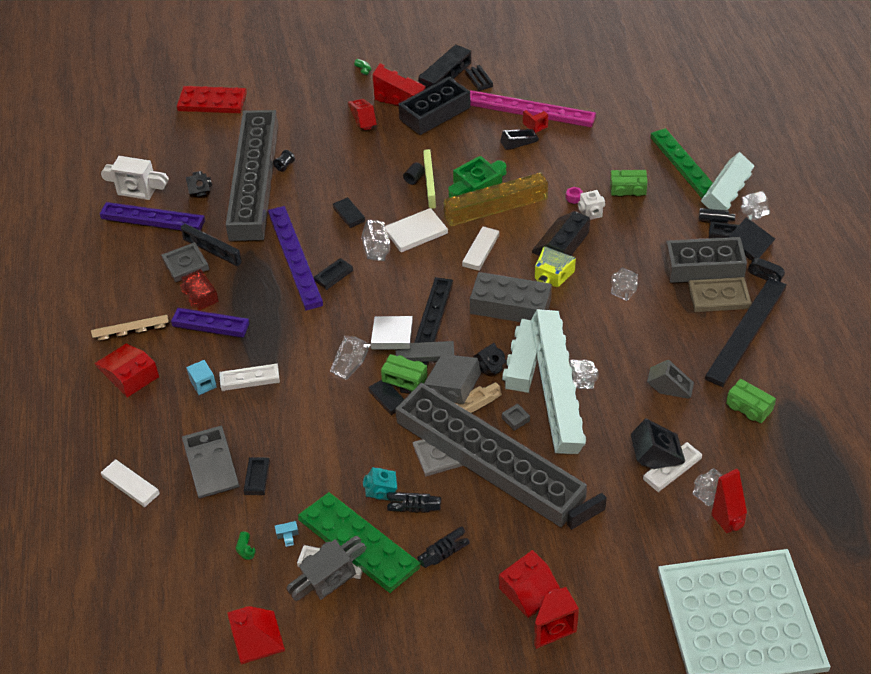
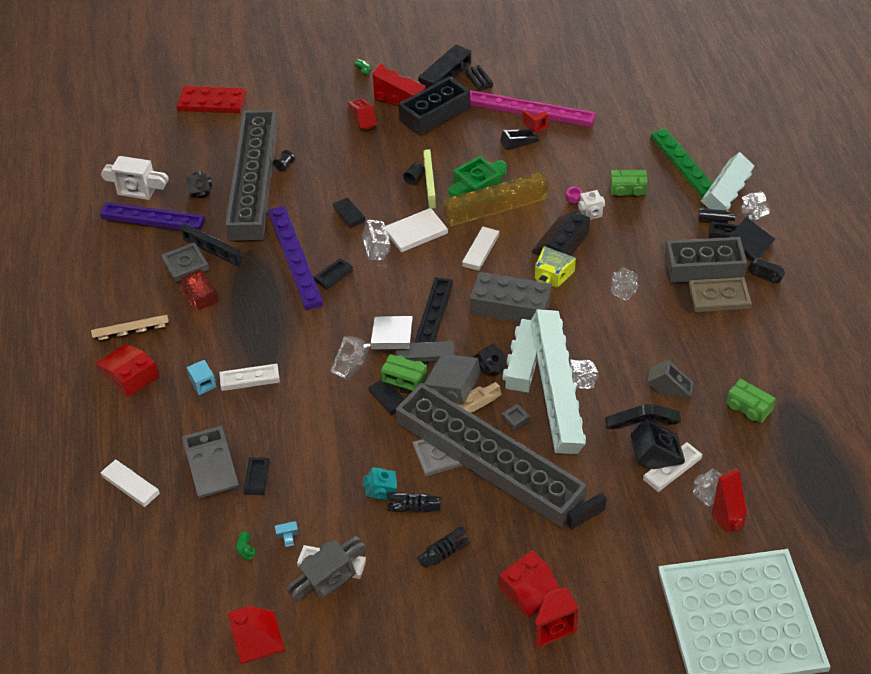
(210, 322): dark purple plate -> none
(382, 559): green plate -> none
(637, 414): none -> black beam
(745, 332): black tile -> none

